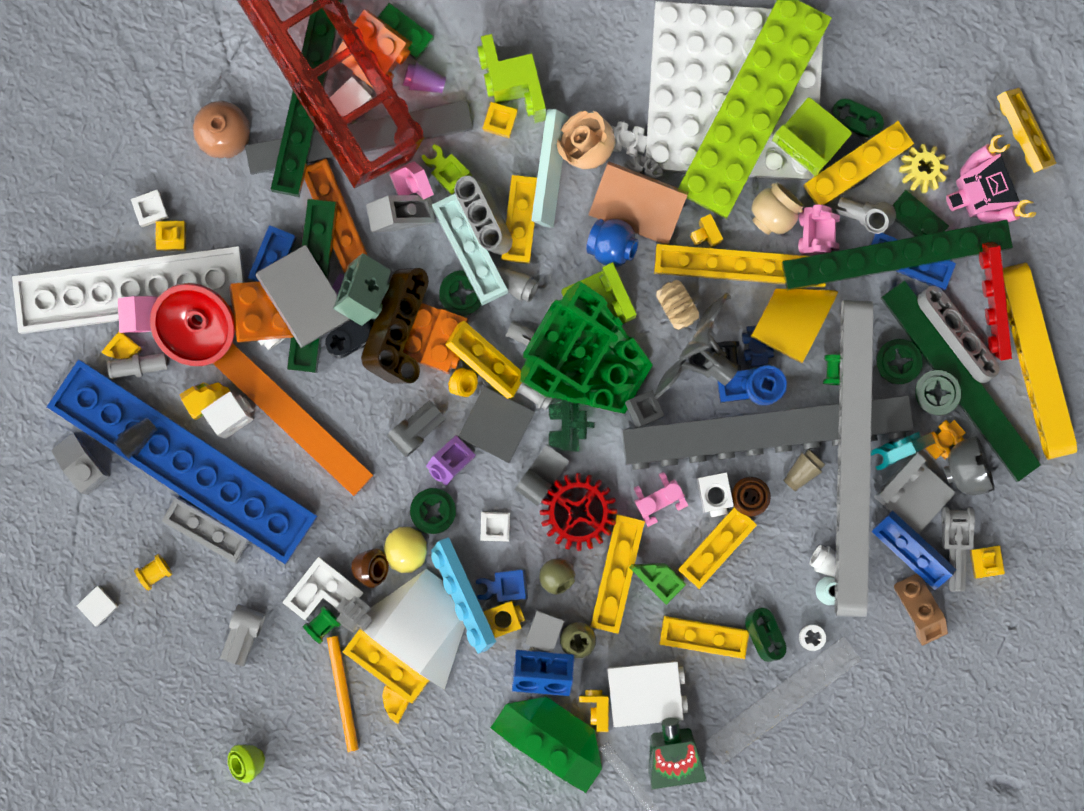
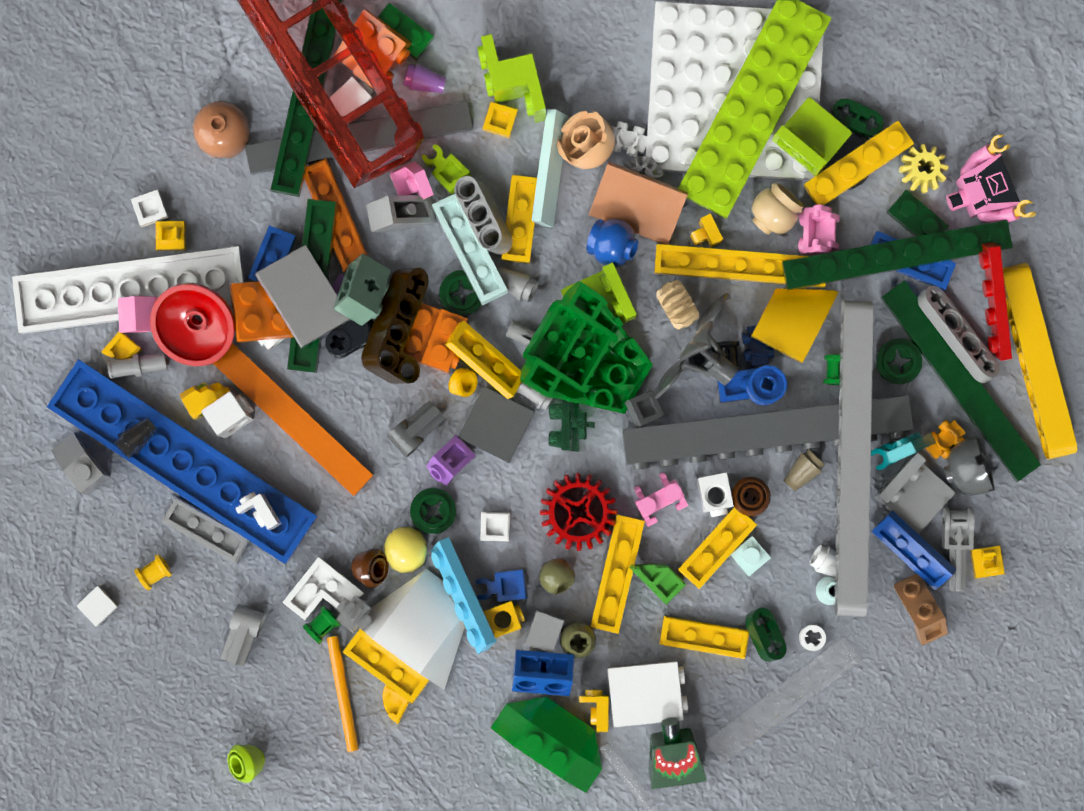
(264, 512): none -> white bracket
(541, 475): dark grey panel -> none
(750, 556): none -> light aqua plate
(866, 213): light grey pin -> none
(929, 401): gear -> none
(1026, 130): yellow plate -> none

